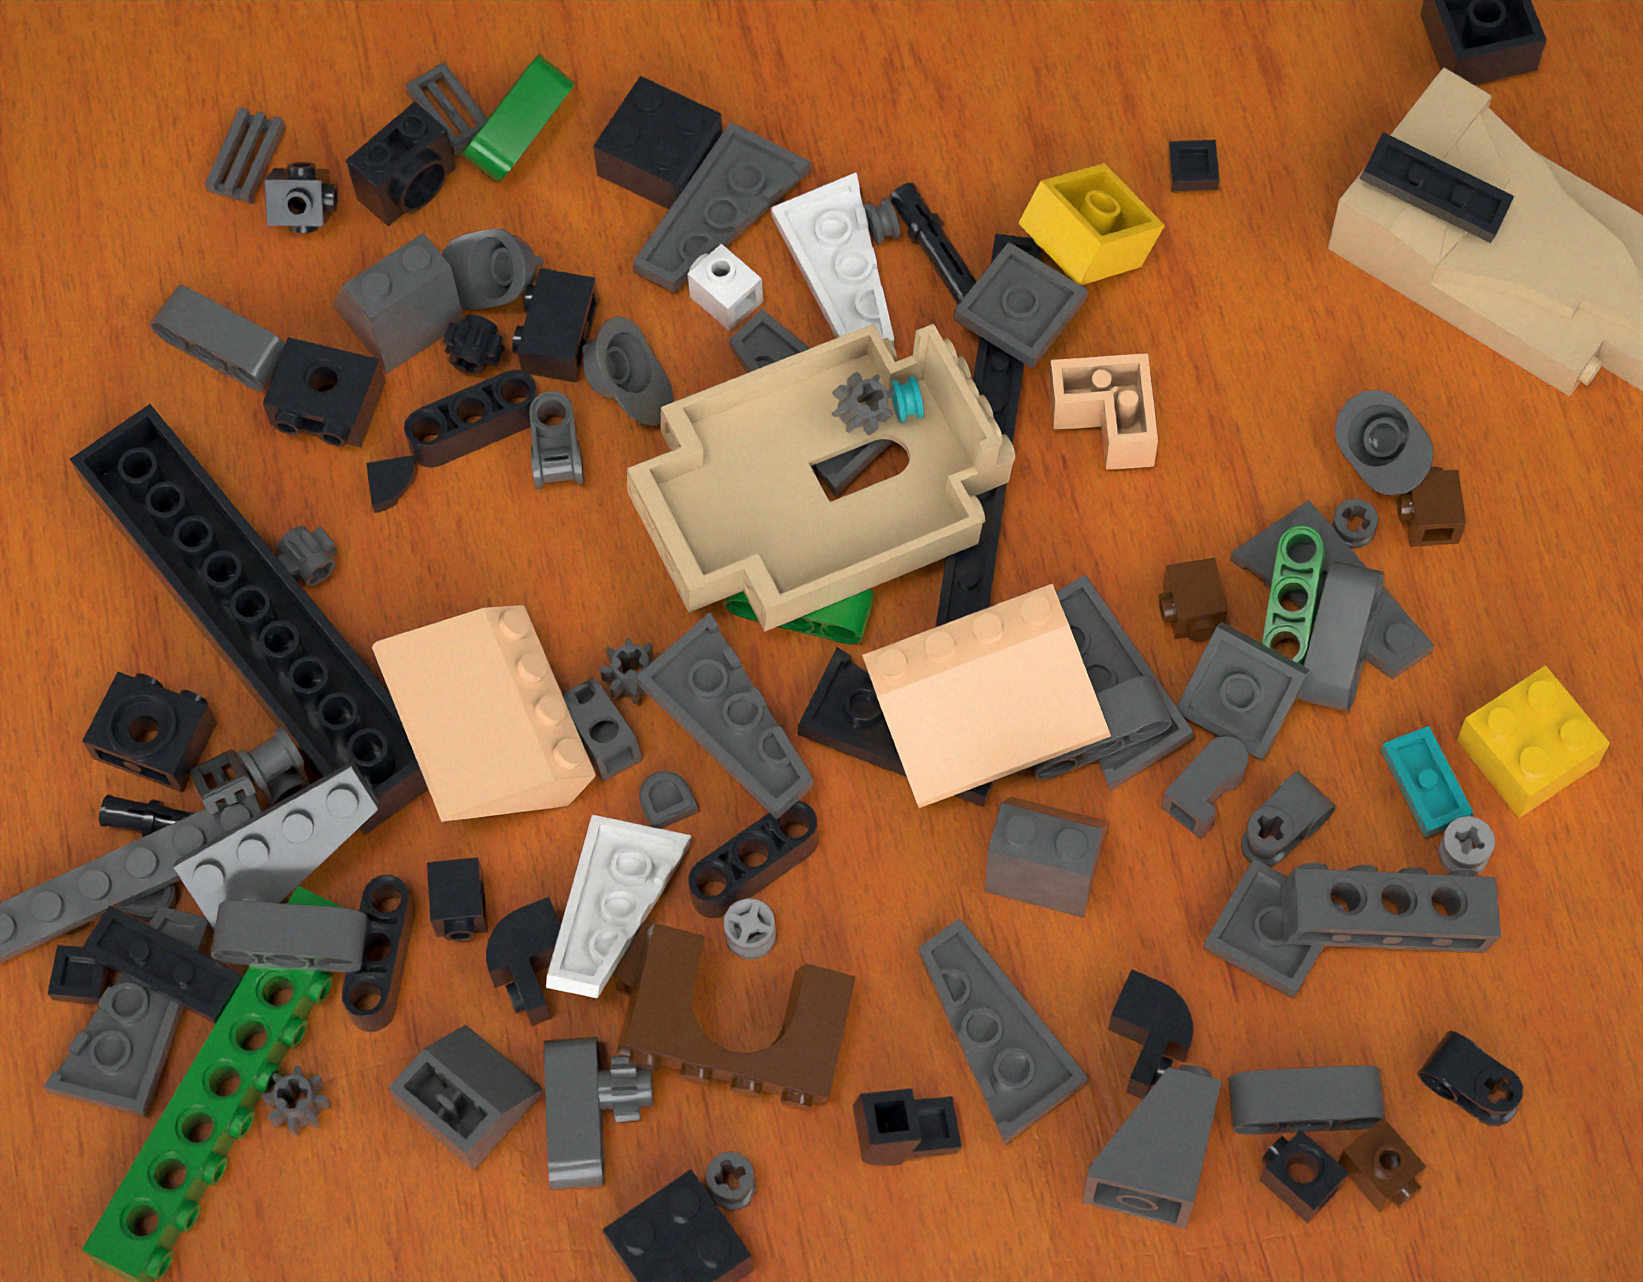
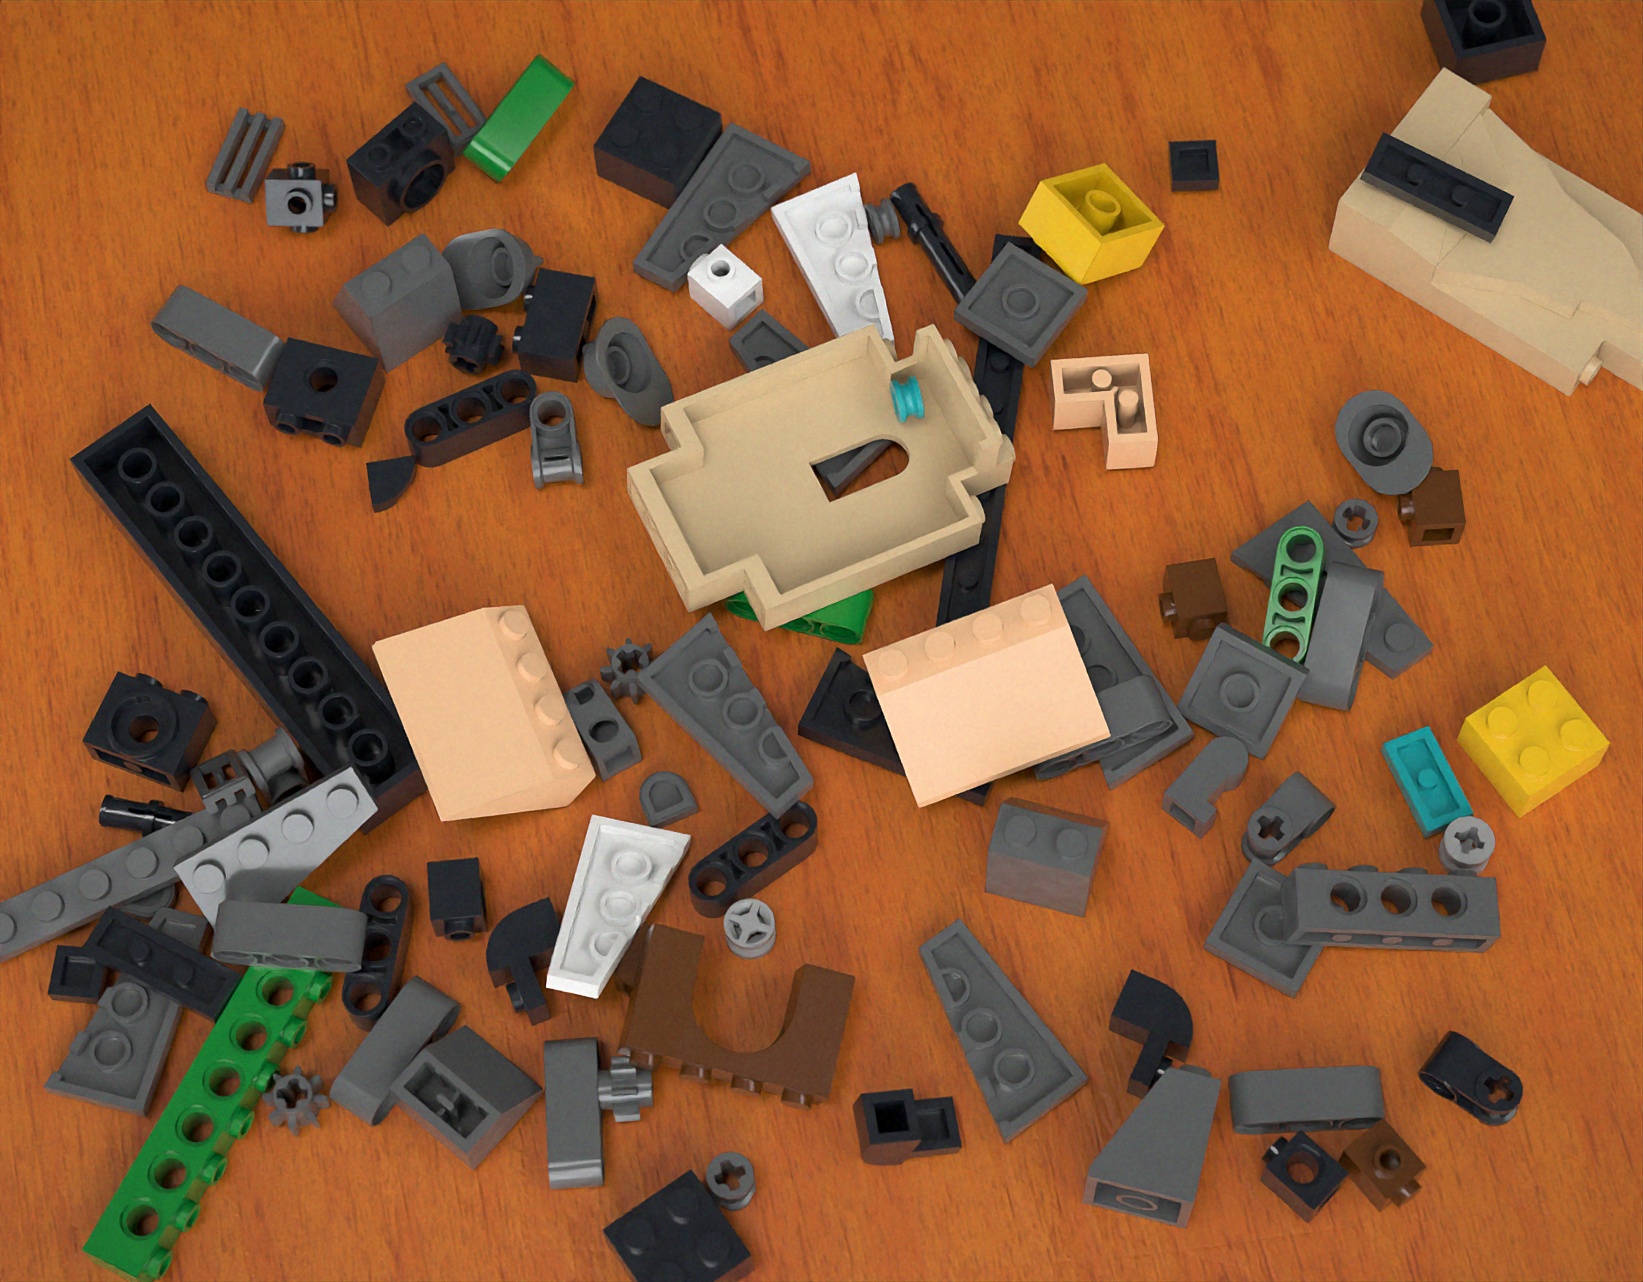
(307, 554): dark grey gear -> none
(409, 1024): none -> dark grey beam
(862, 391): dark grey gear -> none

